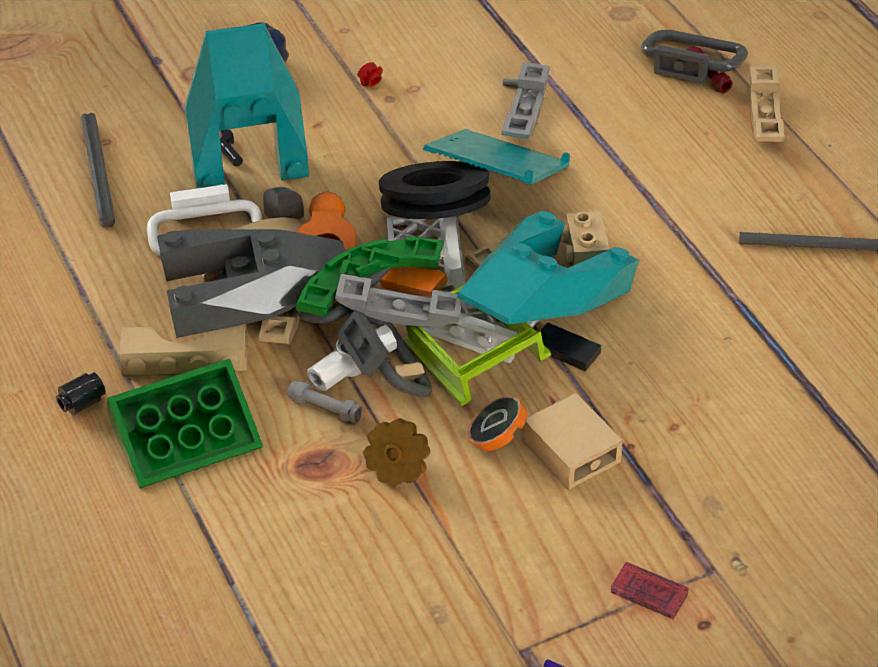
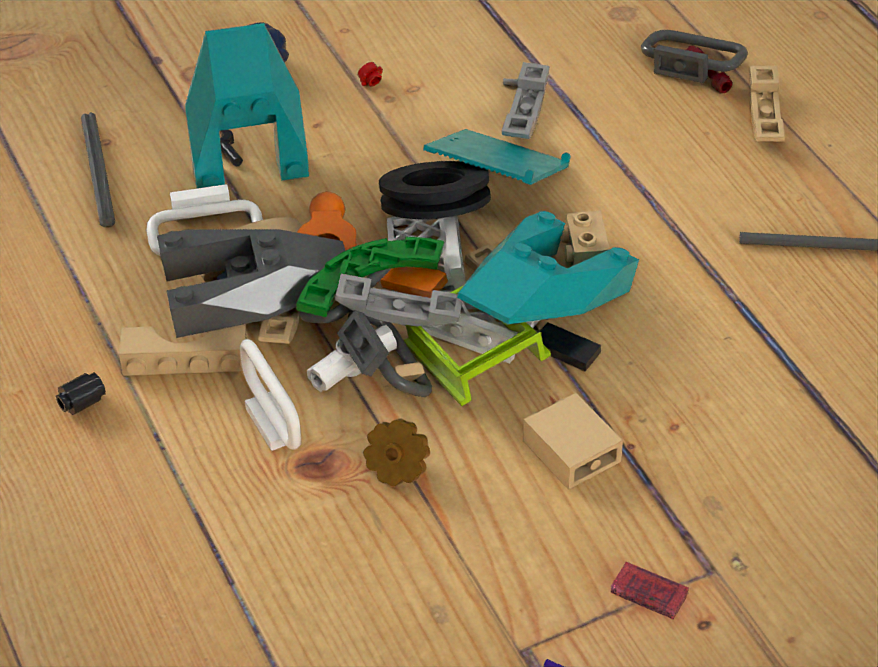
(183, 423): green slope -> none
(273, 410): none -> white bar
(282, 203): flat silver brick -> none
(348, 411): light grey bar -> none
(496, 423): tile -> none

